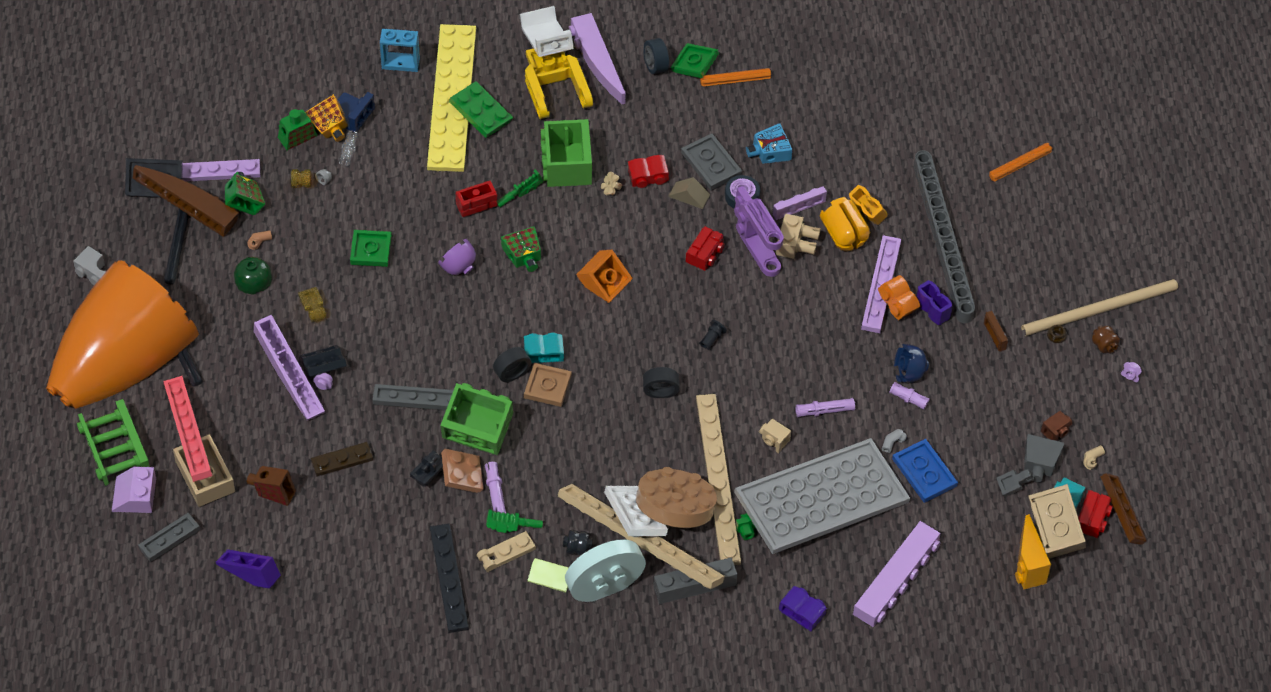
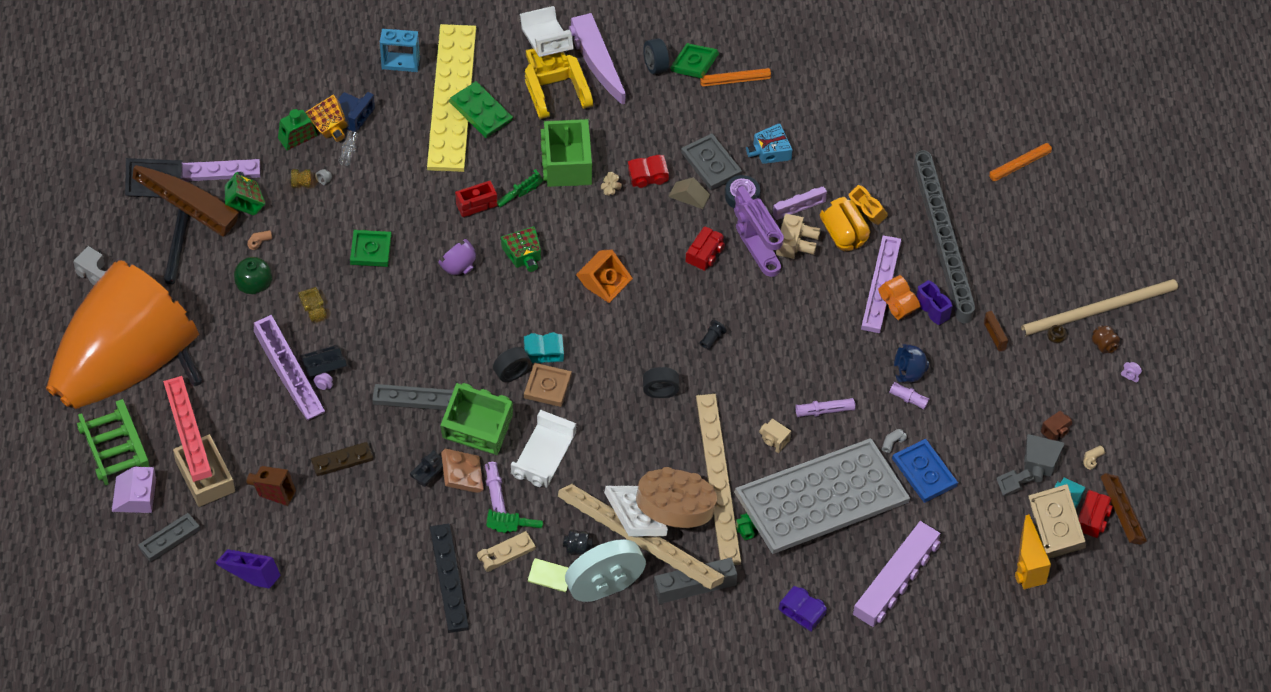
(544, 449): none -> white panel

